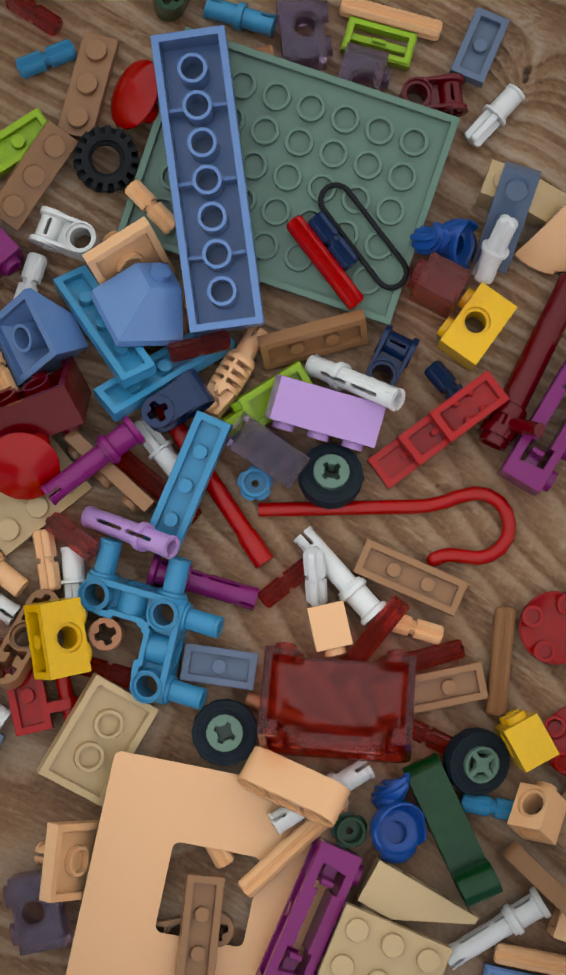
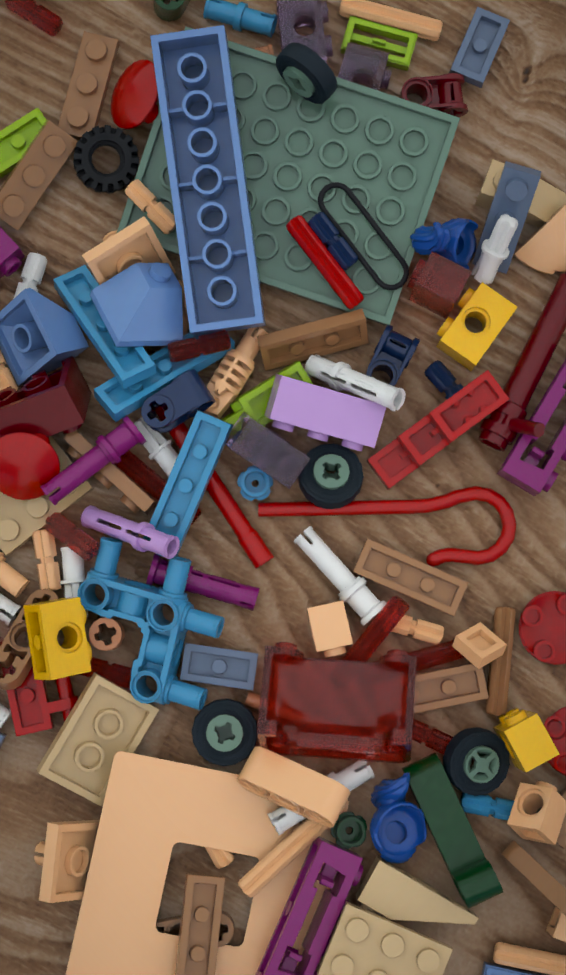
(30, 933): clear purple brick -> none
(38, 61): dark azure piece -> none
(59, 232): white piece -> none
(280, 586): clear red piece -> none
(306, 73): none -> black wheel
(315, 572): white piece -> none
(479, 645): none -> light nougat plate
(494, 115): white axle -> none
(510, 921): white pin -> none

